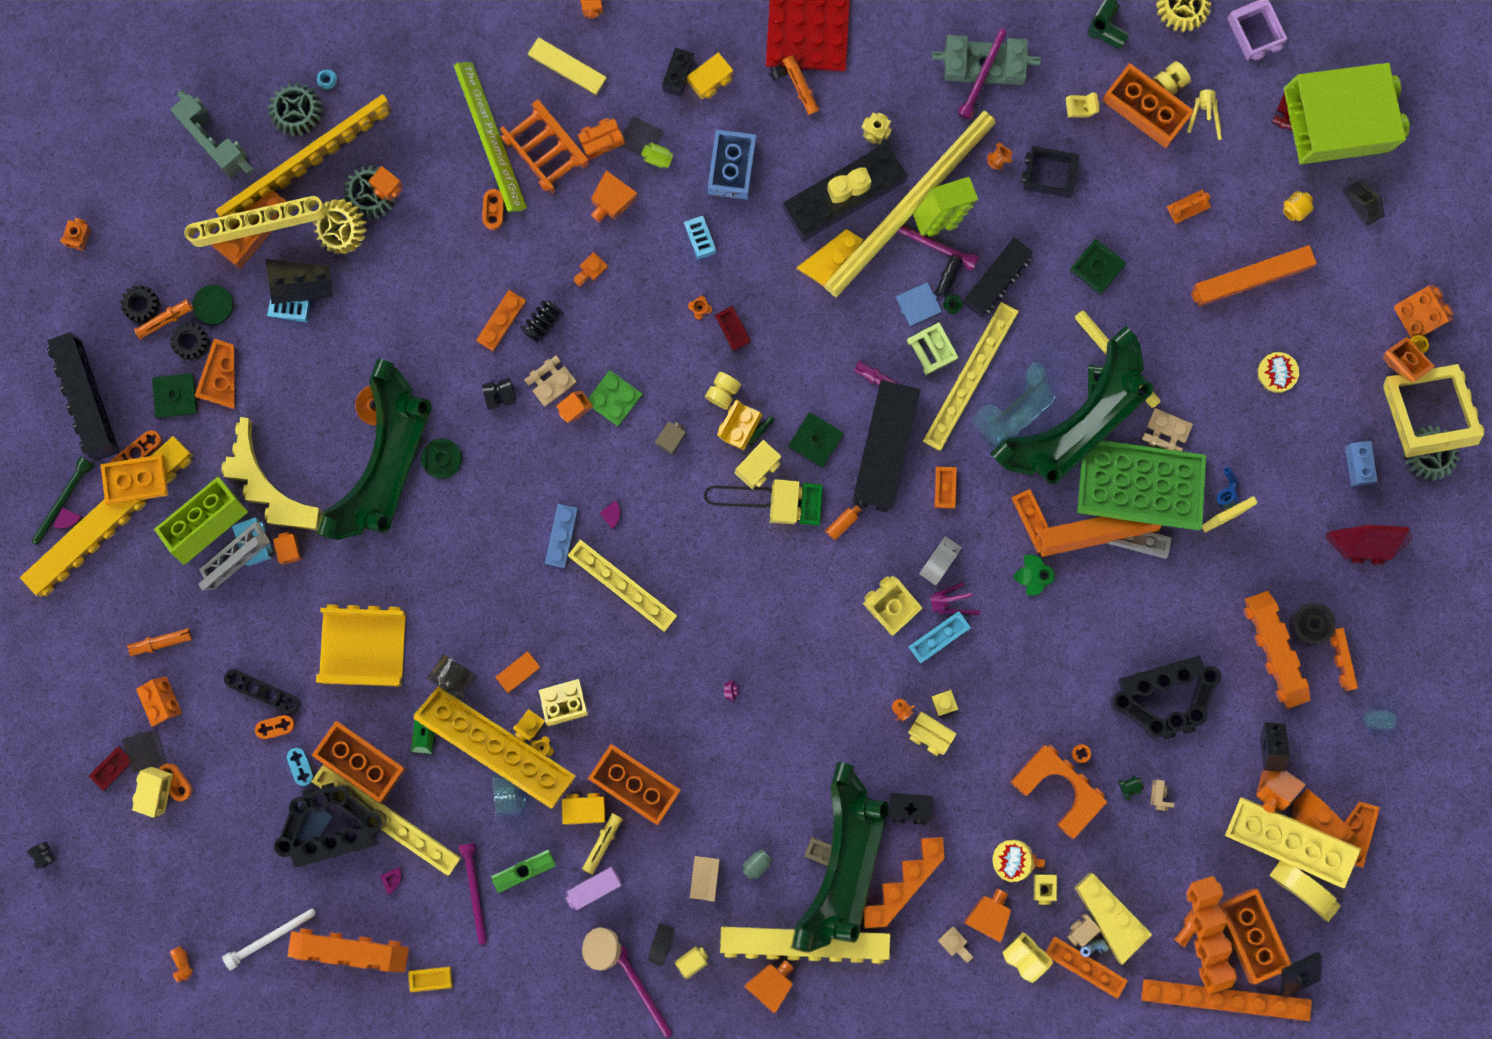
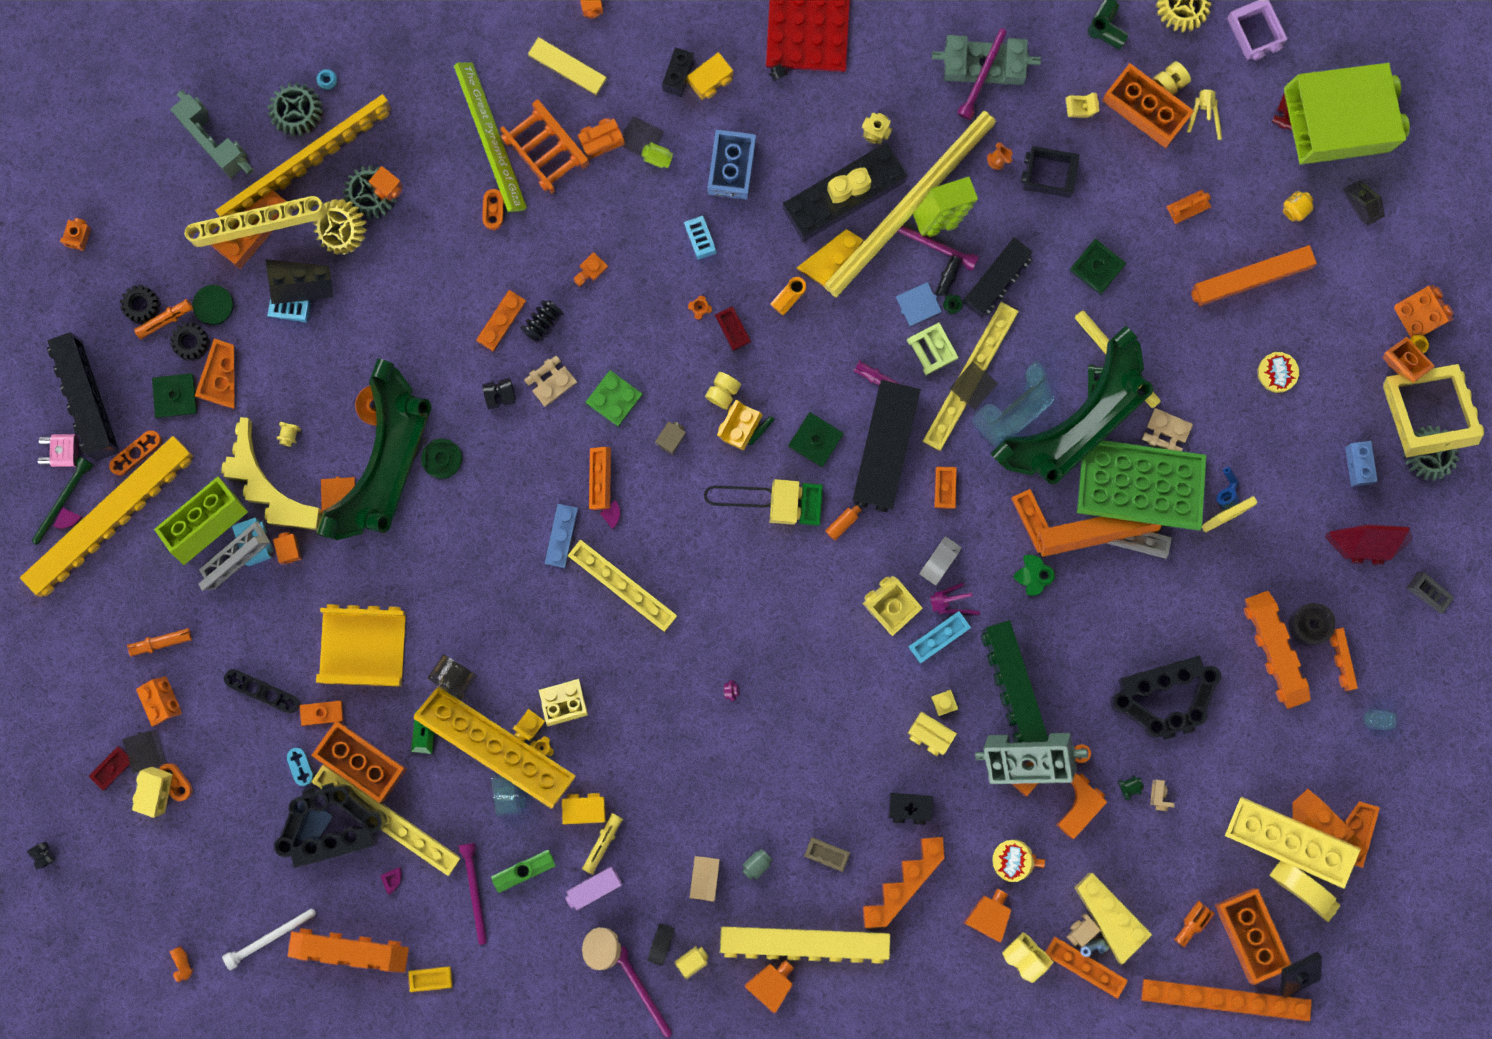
(62, 450): none -> bright pink piece
(134, 479): light orange tile -> none
(276, 731): orange beam -> none
(288, 434): none -> light yellow brick
(321, 713): none -> orange plate
(334, 490): none -> orange piece
(517, 672): orange tile -> none
(574, 406): orange brick -> none
(599, 478): none -> orange plate
(611, 197): orange torso -> none
(634, 784): orange brick -> none
(758, 465): light yellow brick -> none
(788, 297): none -> light orange piece
(798, 80): orange pin -> none
(853, 856): dark green panel -> none
(902, 709): orange hinge -> none
(953, 943): tan plate -> none
(973, 385): none -> clear smoke piece
(1014, 683): none -> dark green brick
(1051, 883): light yellow brick -> none
(1052, 760): none -> sand green brick
(1211, 943): orange brick -> none
(1274, 746): black brick -> none
(1278, 790): orange torso -> none
(1419, 592): none -> dark grey slope

